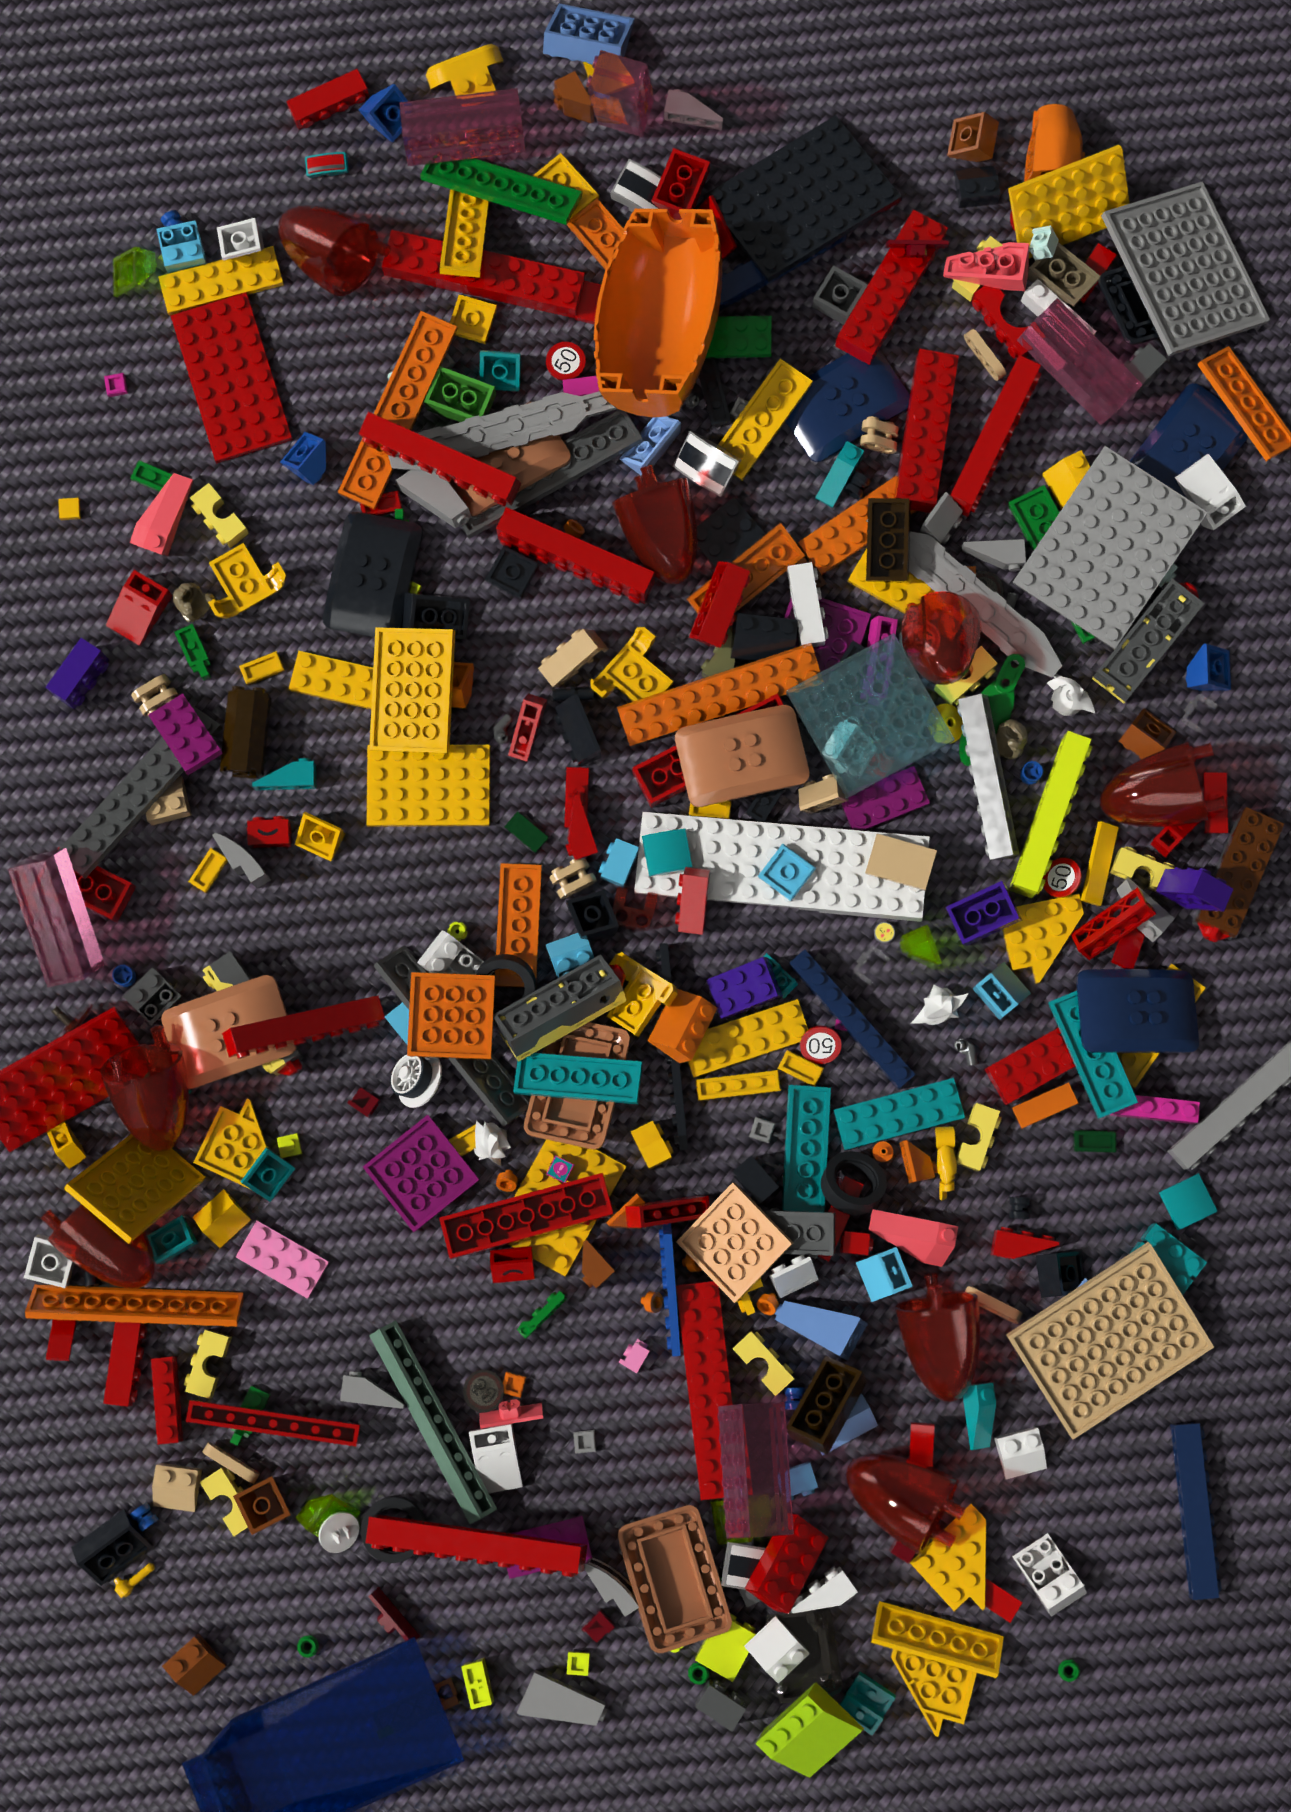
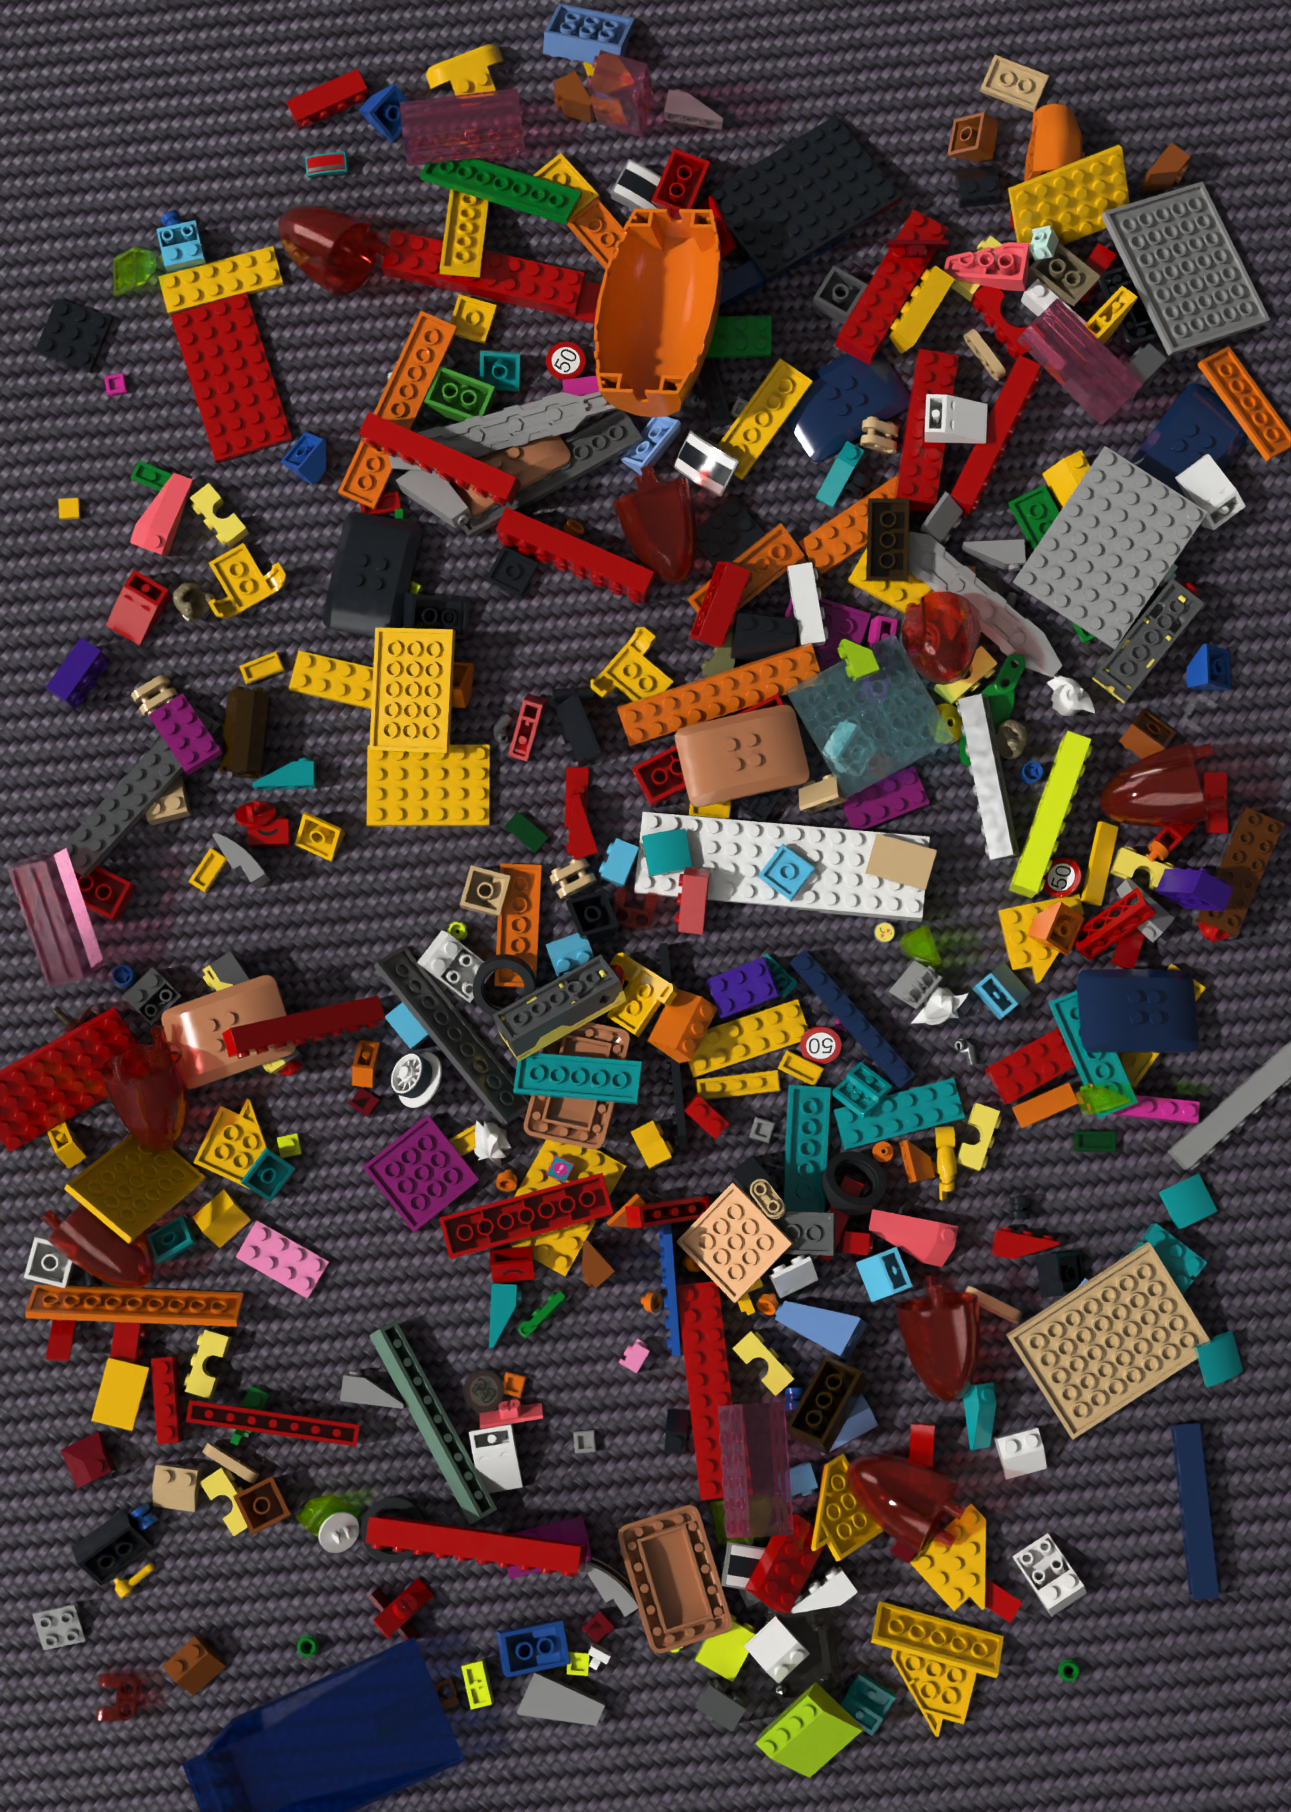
(59, 1626): none -> light grey hinge
(73, 335): none -> black plate
(88, 1459): none -> dark red slope
(114, 1680): none -> clear red piece
(120, 1394): none -> yellow tile
(194, 650): green hinge -> none
(240, 239): white slope -> none
(255, 813): none -> red piece
(365, 1064): none -> orange slope
(402, 1608): none -> red piece
(451, 1016): orange plate -> none
(484, 891): none -> tan slope
(503, 1304): none -> teal slope
(532, 1648): none -> blue slope
(571, 656): tan wedge -> none
(598, 1655): none -> white tile
(676, 1431): none -> black slope
(698, 1680): green plate -> none
(706, 1115): none -> red brick
(767, 1199): none -> tan brick
(839, 1517): none -> yellow wing
(859, 660): none -> lime slope
(862, 1090): none -> teal slope
(863, 959): clear piece -> none
(916, 984): none -> light grey hinge
(920, 308): none -> yellow slope
(954, 420): none -> white slope
(984, 913): dark purple brick -> none
(1014, 83): none -> tan tile
(1056, 927): none -> orange slope
(1098, 1099): none -> clear neon green slope
(1111, 314): none -> yellow slope
(1157, 851): none -> orange tile
(1167, 169): none -> dark orange slope
(1219, 1359): none -> teal slope

